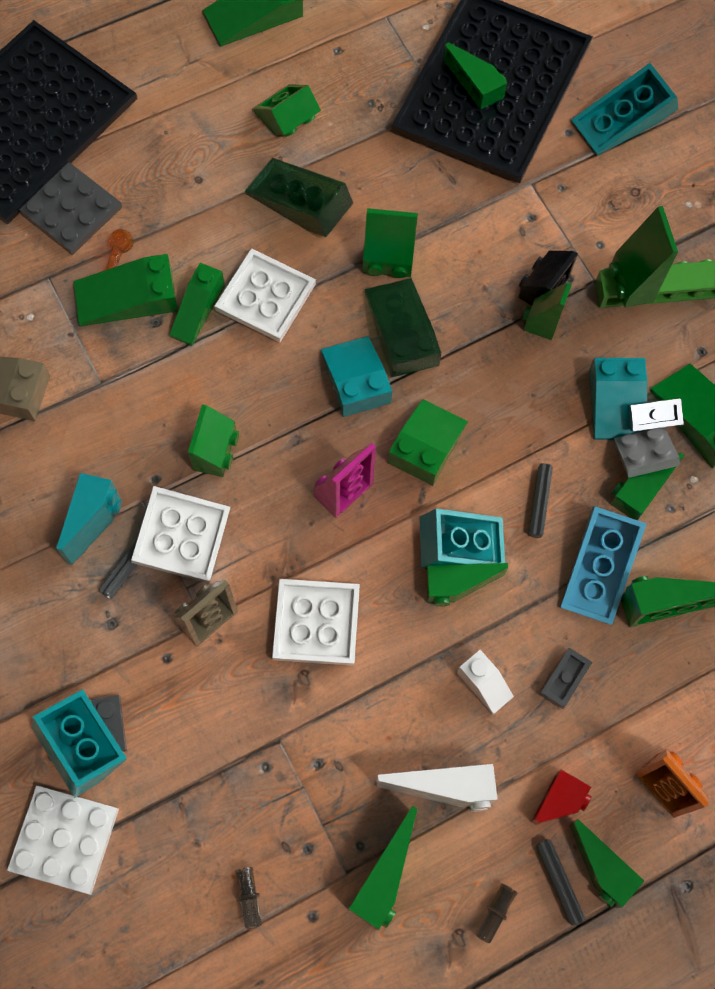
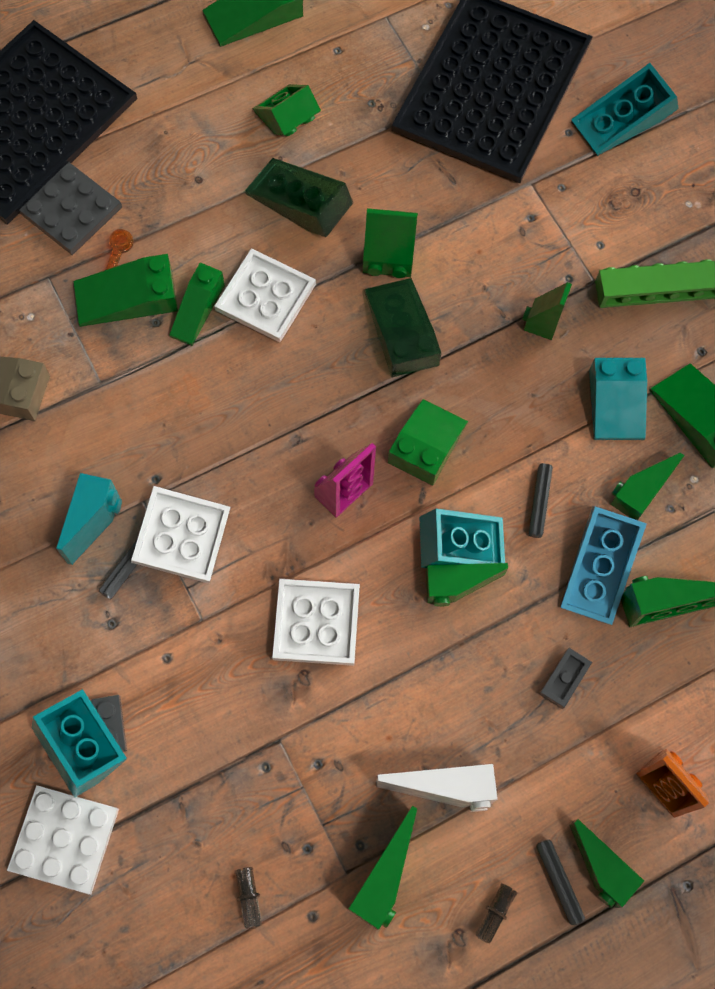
(206, 612): dark tan slope -> none
(212, 442): green slope -> none
(357, 376): teal slope -> none
(476, 76): green slope -> none
(485, 682): white slope -> none
(547, 274): black slope -> none
(563, 798): red slope -> none
(644, 260): green slope -> none
(646, 452): light grey plate -> none
(655, 414): plate -> none

